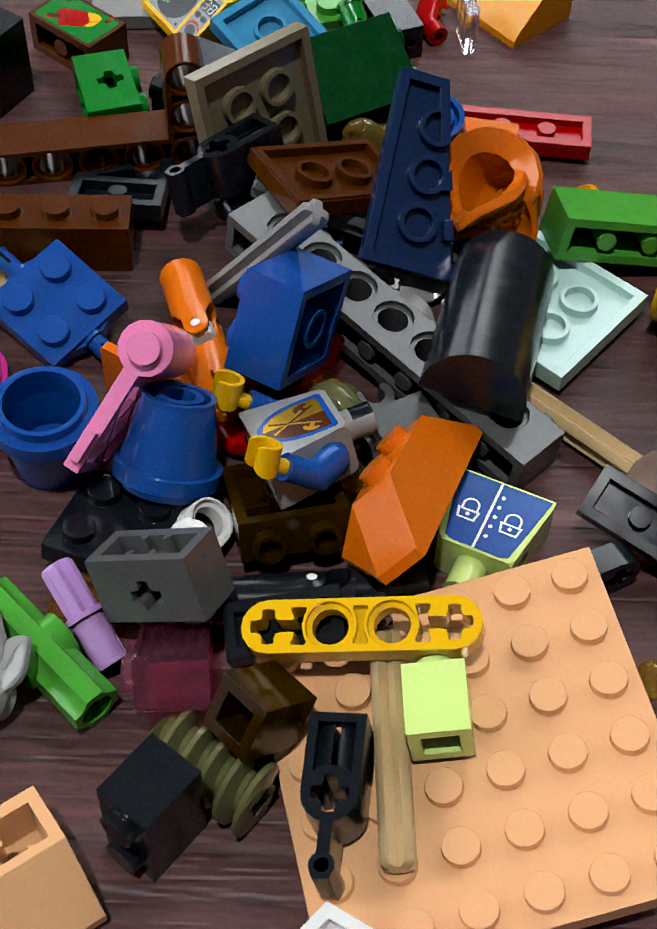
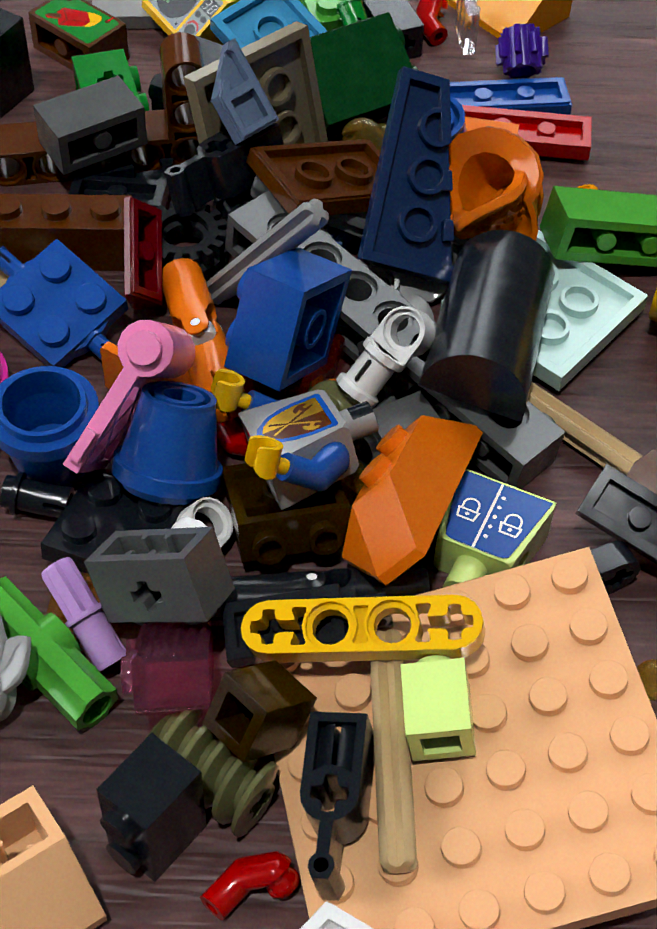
(34, 496): none -> black pin
(91, 124): none -> dark grey brick
(142, 254): none -> dark red slope
(202, 227): none -> black tyre
(239, 95): none -> sand blue tile
(247, 874): none -> red arm
(385, 355): none -> white connector
(521, 50): none -> dark purple gear
(530, 94): none -> blue tile

